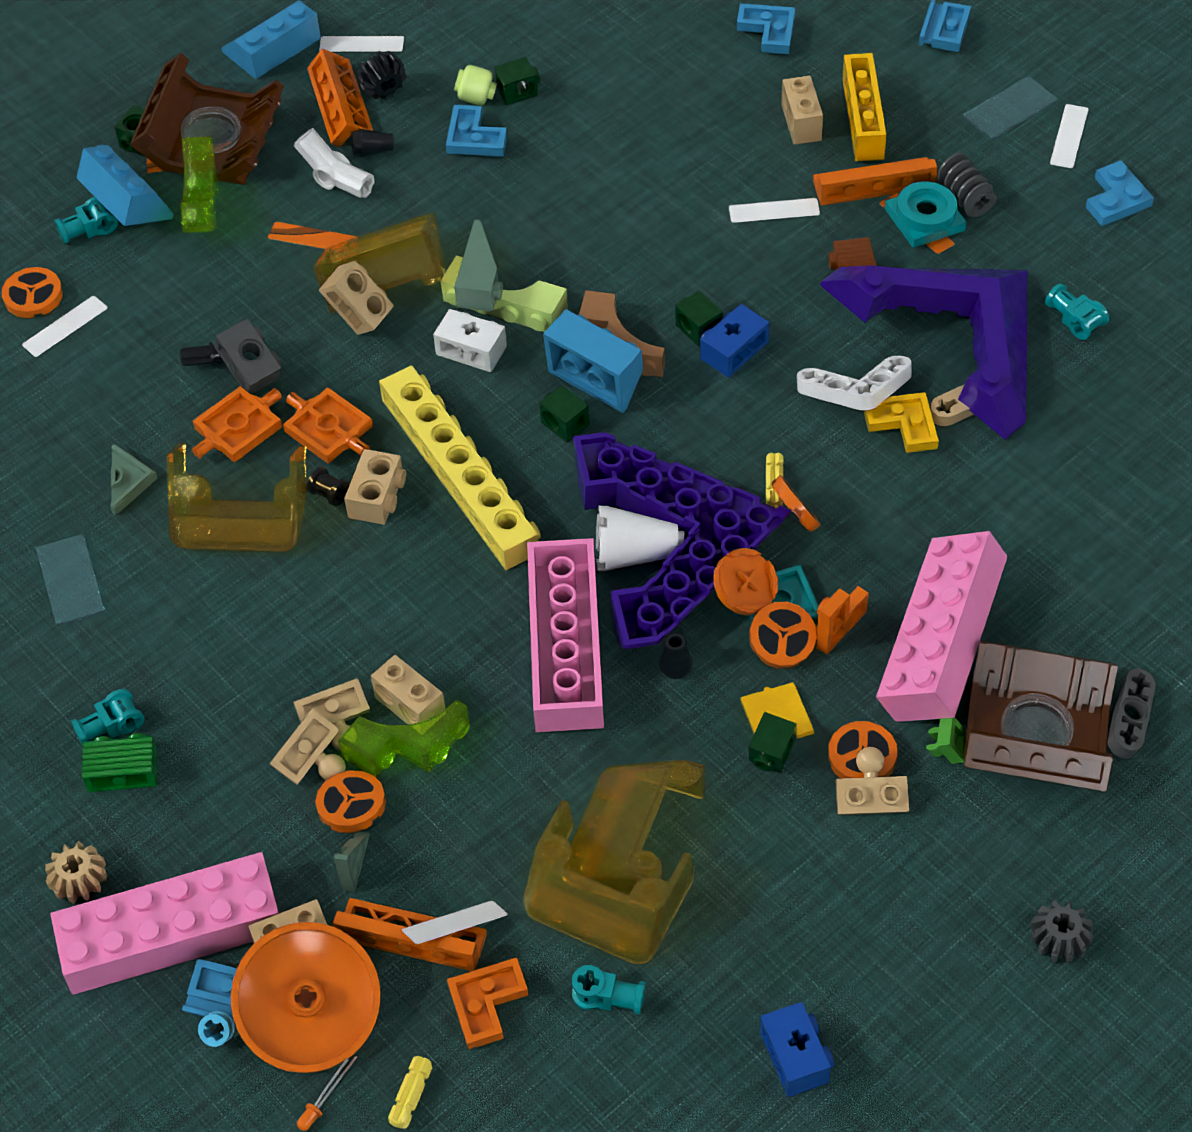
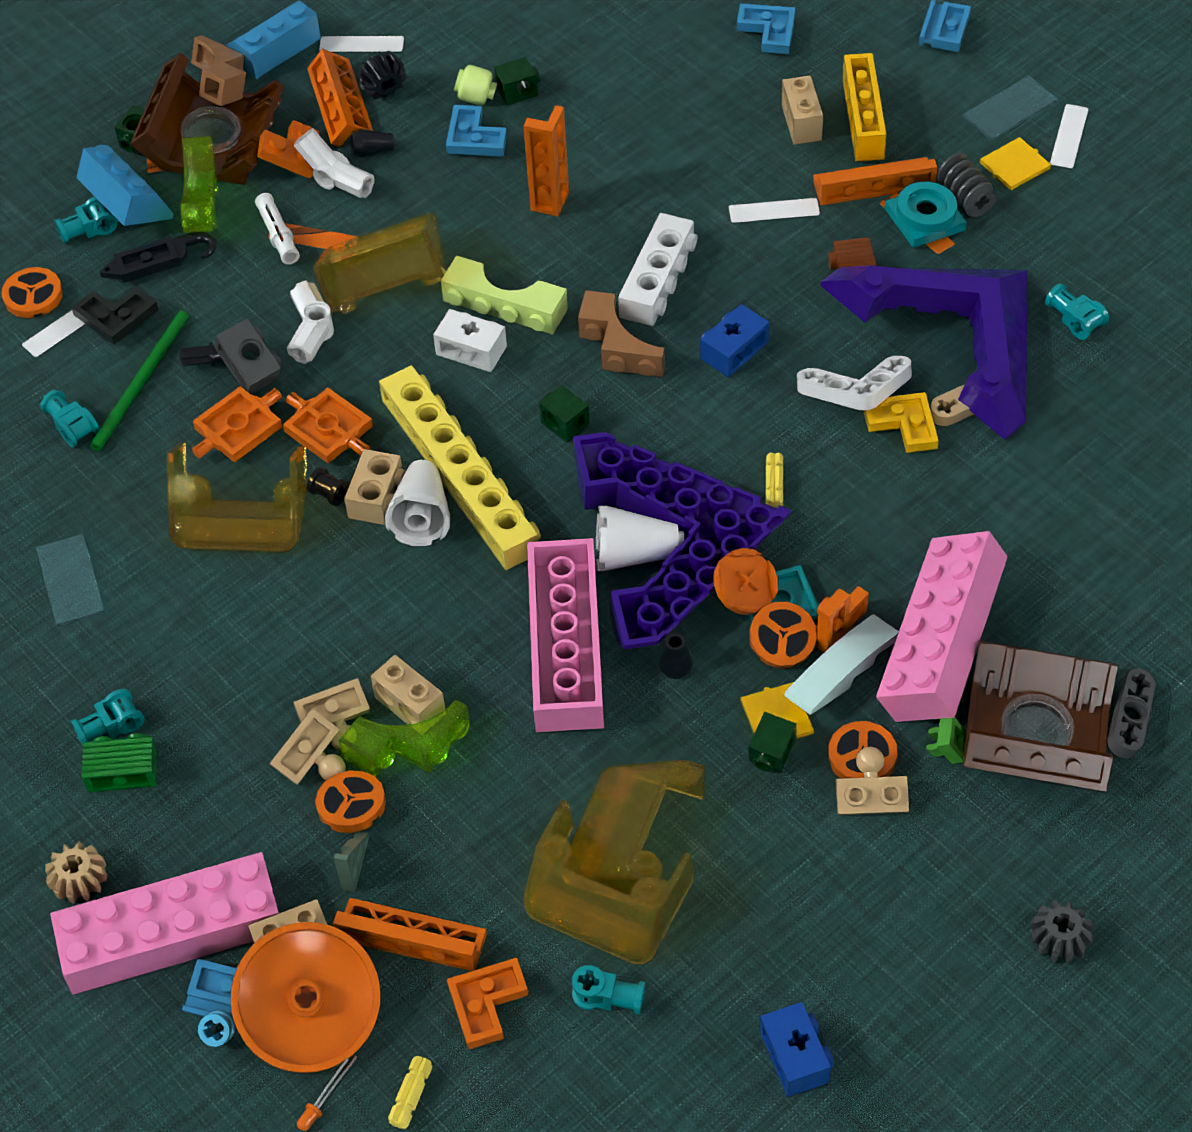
(70, 419): none -> teal connector
(116, 319): none -> pearl dark grey plate
(128, 478): sand green tile -> none
(139, 381): none -> green piece
(155, 256): none -> black plate
(221, 71): none -> medium nougat arch
(282, 150): none -> orange plate
(287, 248): none -> white pin
(316, 322): none -> white piece
(353, 299): tan brick -> none
(419, 506): none -> white cone
(454, 922): white sticker -> none
(477, 278): sand green slope -> none
(547, 162): none -> orange fence
(593, 359): dark azure slope -> none
(657, 269): none -> white brick
(696, 315): dark green brick -> none
(795, 503): orange tile -> none
(840, 664): none -> light aqua slope
(1015, 163): none -> yellow piece
(1122, 196): dark azure plate -> none

